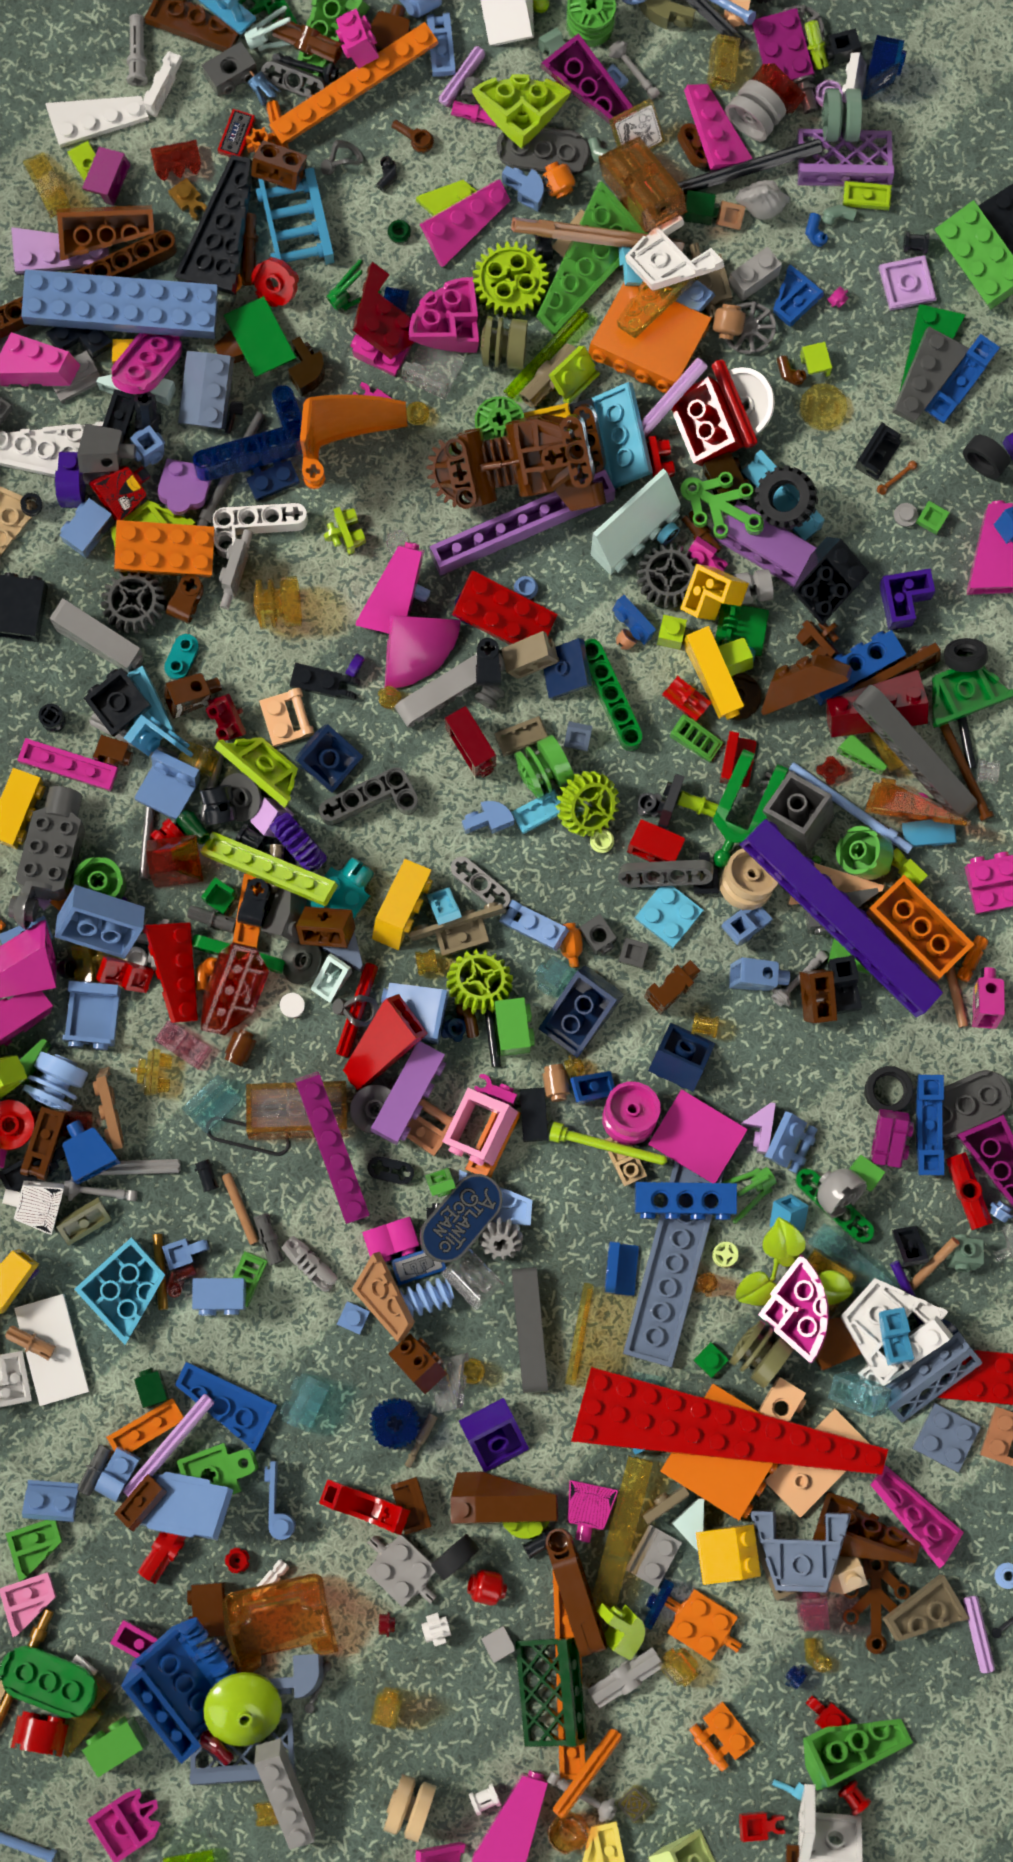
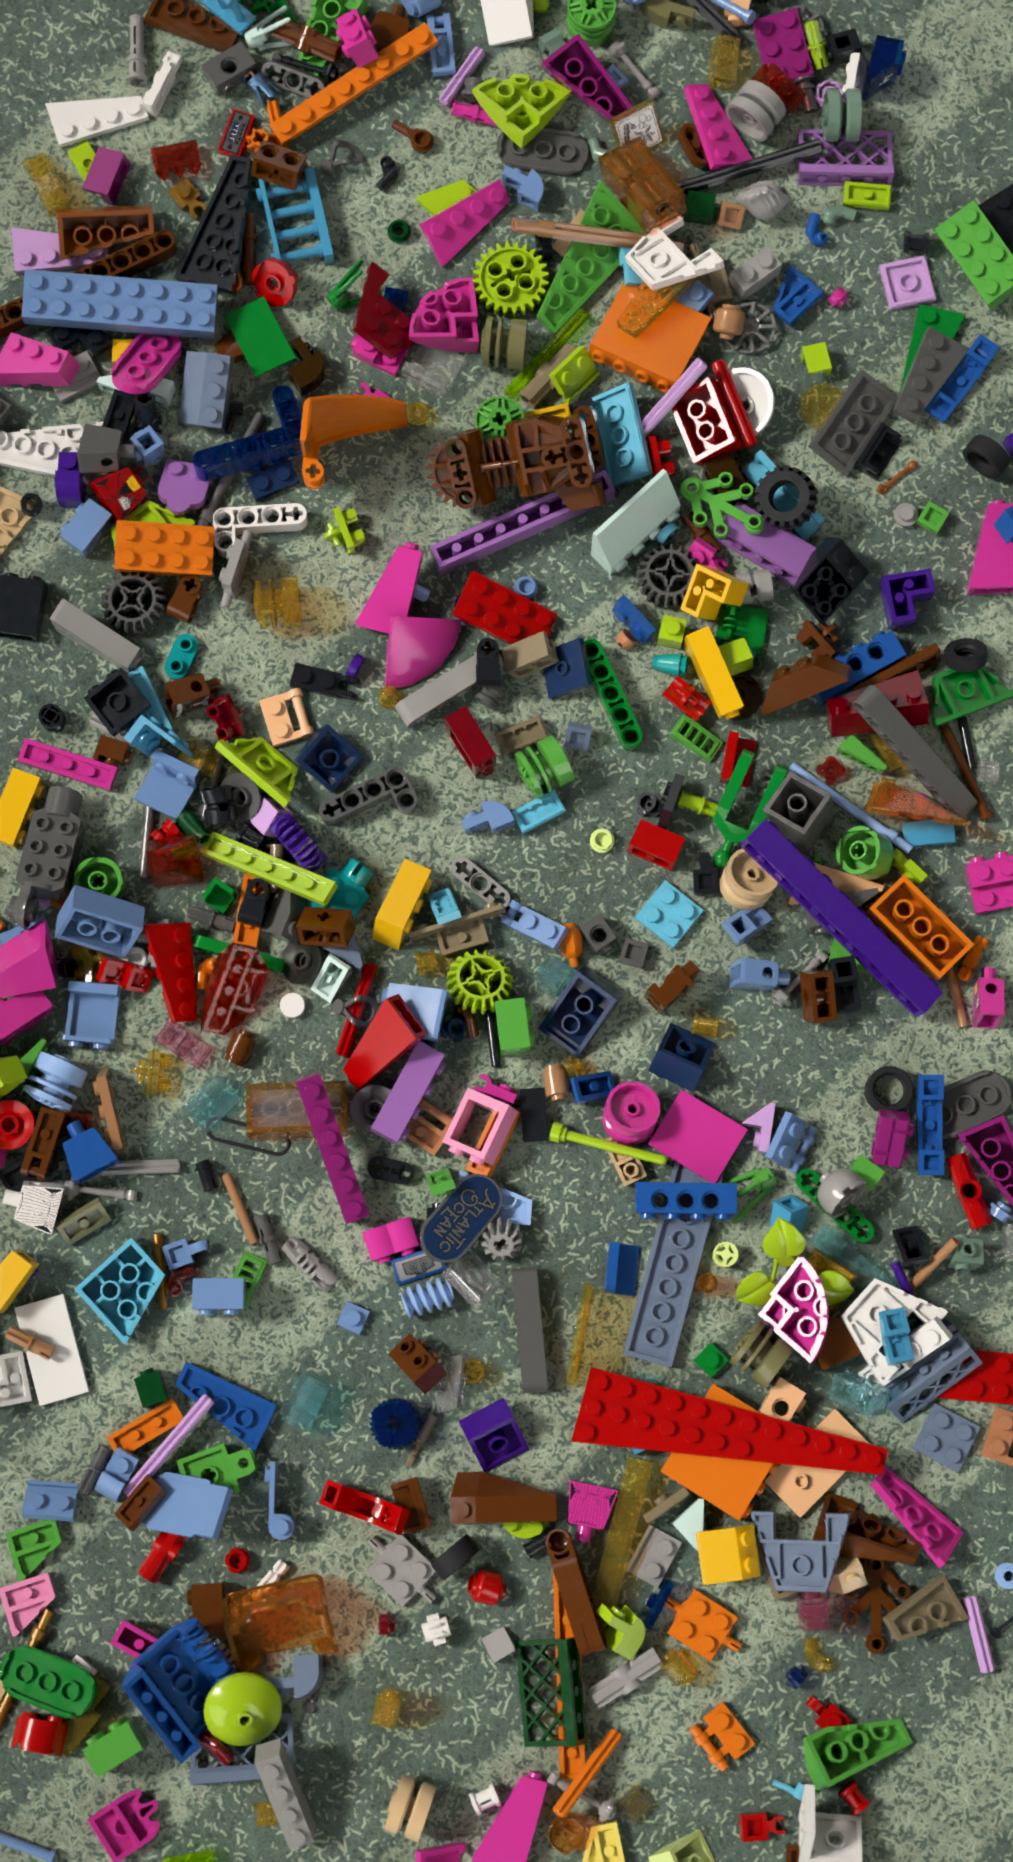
(382, 1297): medium nougat wing -> none
(558, 180): orange head -> none
(598, 792): lime gear -> none
(665, 870): dark grey beam -> none
(673, 664): none -> teal cone
(788, 374): reddish brown arm -> none
(853, 422): none -> dark grey plate

